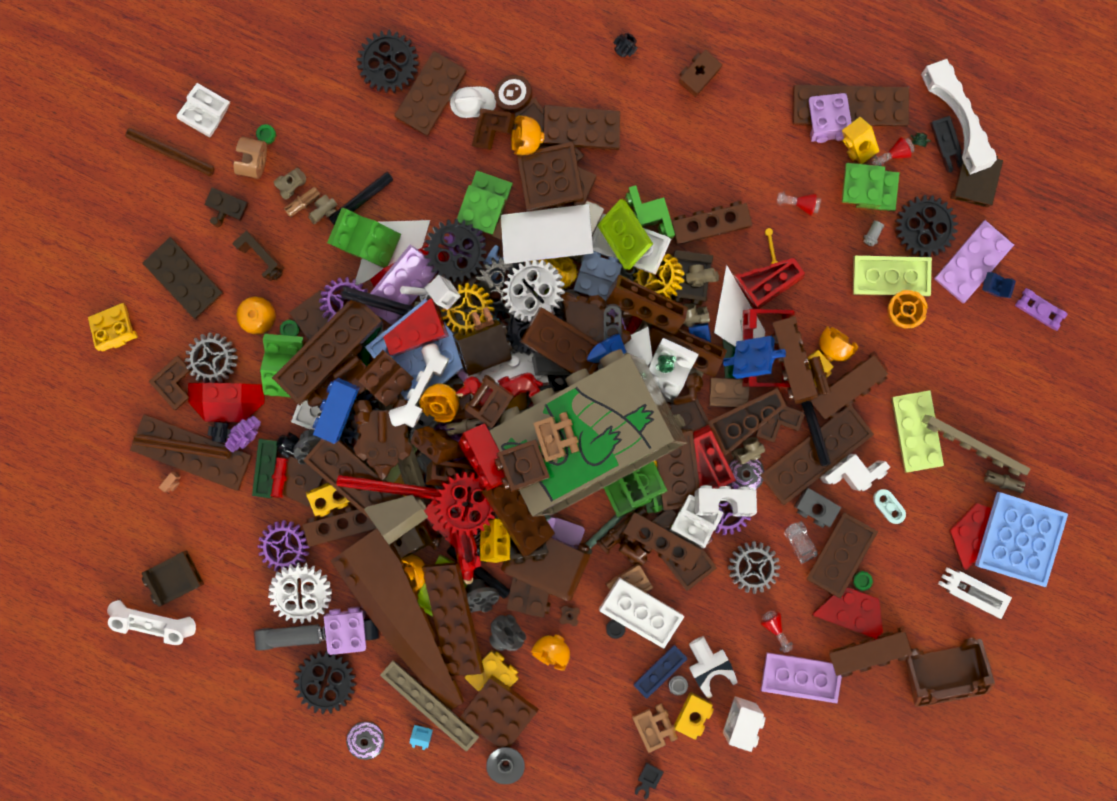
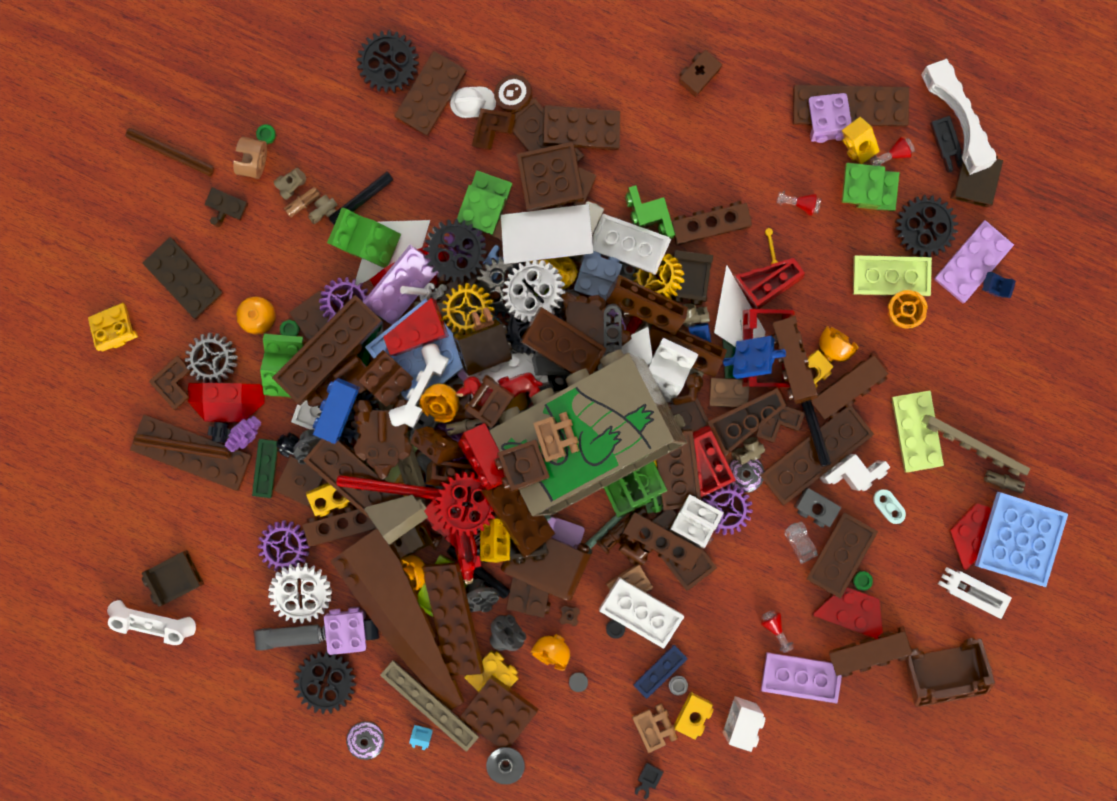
(170, 482): nougat plate -> none
(203, 110): white slope -> none
(249, 241): dark brown panel -> none
(279, 478): red pin -> none
(375, 301): black axle -> none
(443, 292): white brick -> none
(526, 136): light orange cylinder -> none
(578, 682): none -> dark grey tile
(605, 347): blue plate -> none
(625, 45): black gear -> none
(625, 234): lime plate -> none
(666, 364): clear green plate -> none
(698, 275): dark tan plate -> none
(709, 665): white connector -> none
(741, 499): white arch -> none
(746, 572): light grey gear -> none
(819, 375): reddish brown axle -> none
(873, 233): light grey pin -> none
(920, 139): clear green plate -> none
(1041, 309): medium lavender plate -> none

